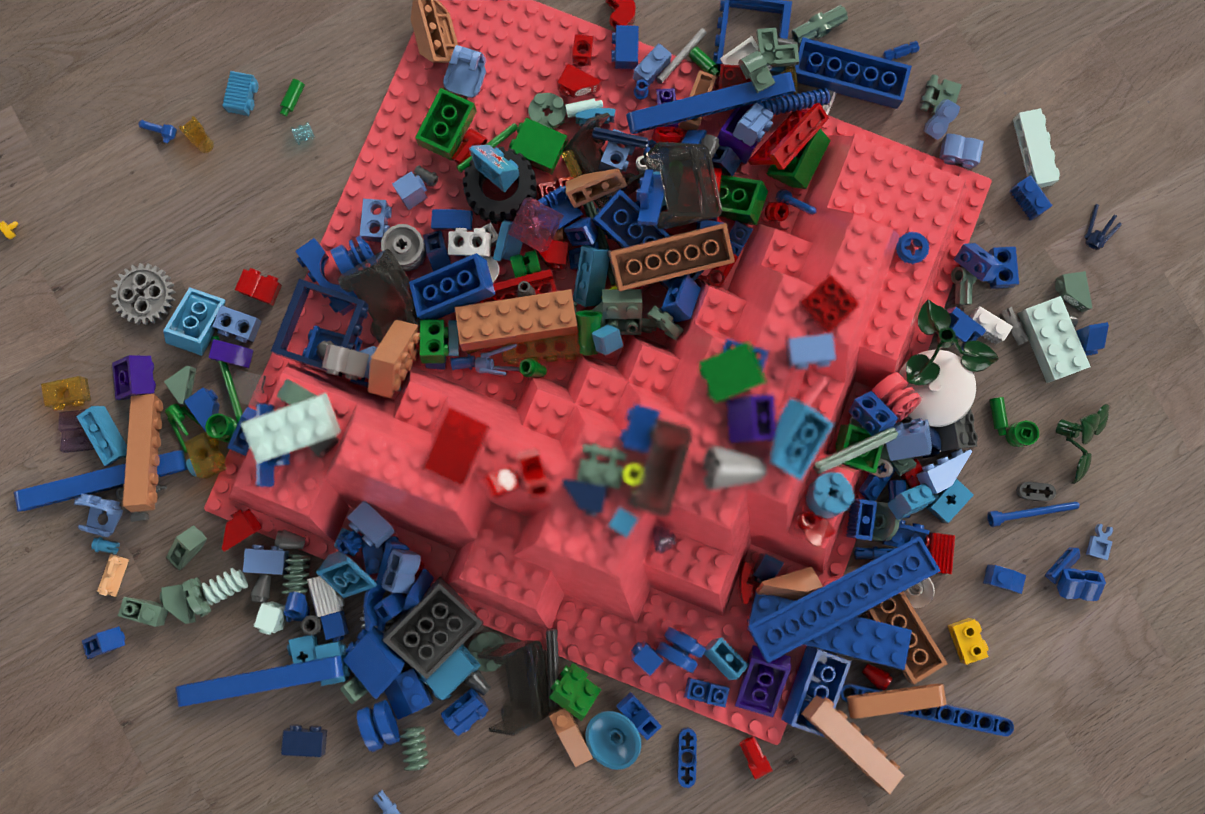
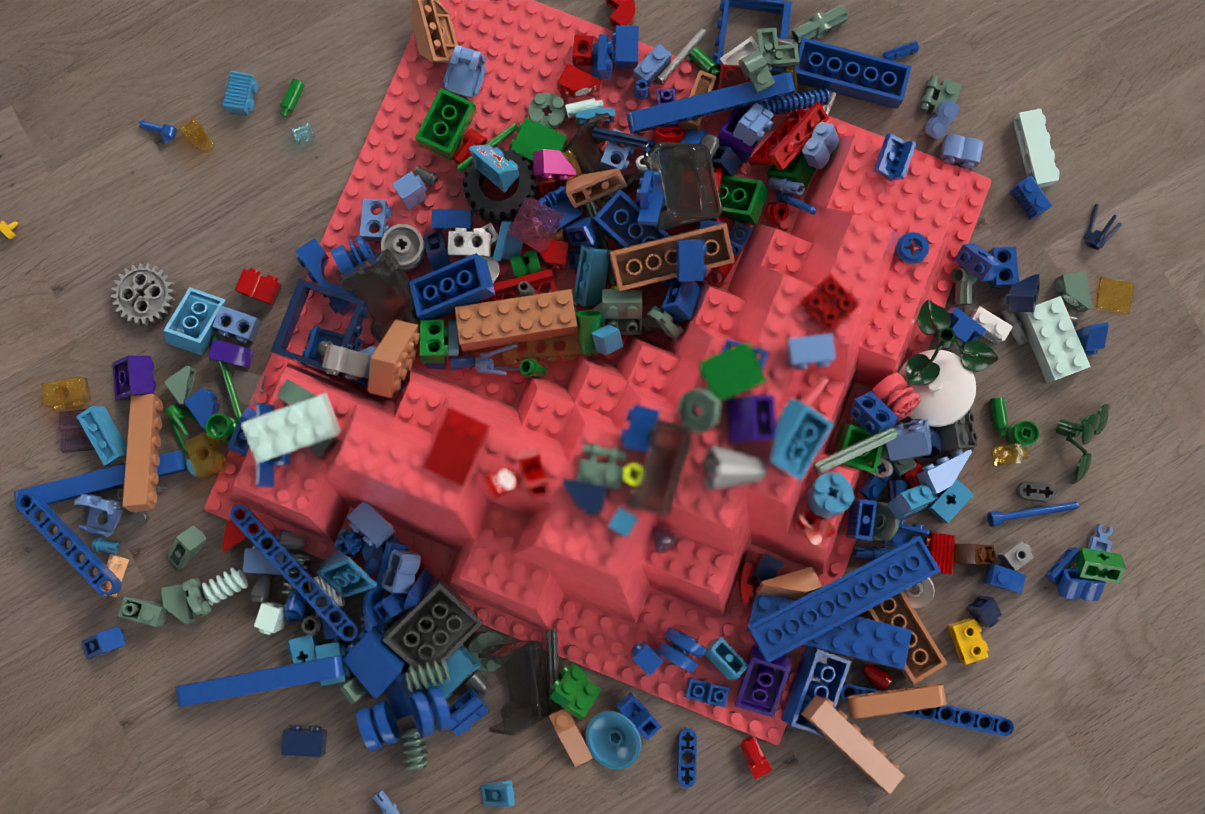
(60, 539): none -> blue beam
(298, 583): none -> blue beam
(427, 675): none -> sand green piece
(430, 711): none -> blue wheel
(498, 793): none -> dark azure slope
(552, 164): none -> dark pink slope
(601, 60): none -> blue bracket
(690, 260): none -> blue brick
(710, 410): none -> sand green plate
(786, 186): none -> medium blue pin
(820, 145): none -> medium blue brick
(894, 157): none -> blue bracket
(974, 554): none -> reddish brown slope
(985, 611): none -> dark blue slope
(1009, 454): none -> clear yellow hips
(1016, 555): none -> light grey brick
(1024, 294): none -> dark blue slope
(1100, 565): none -> green brick
(1114, 295): none -> clear yellow piece

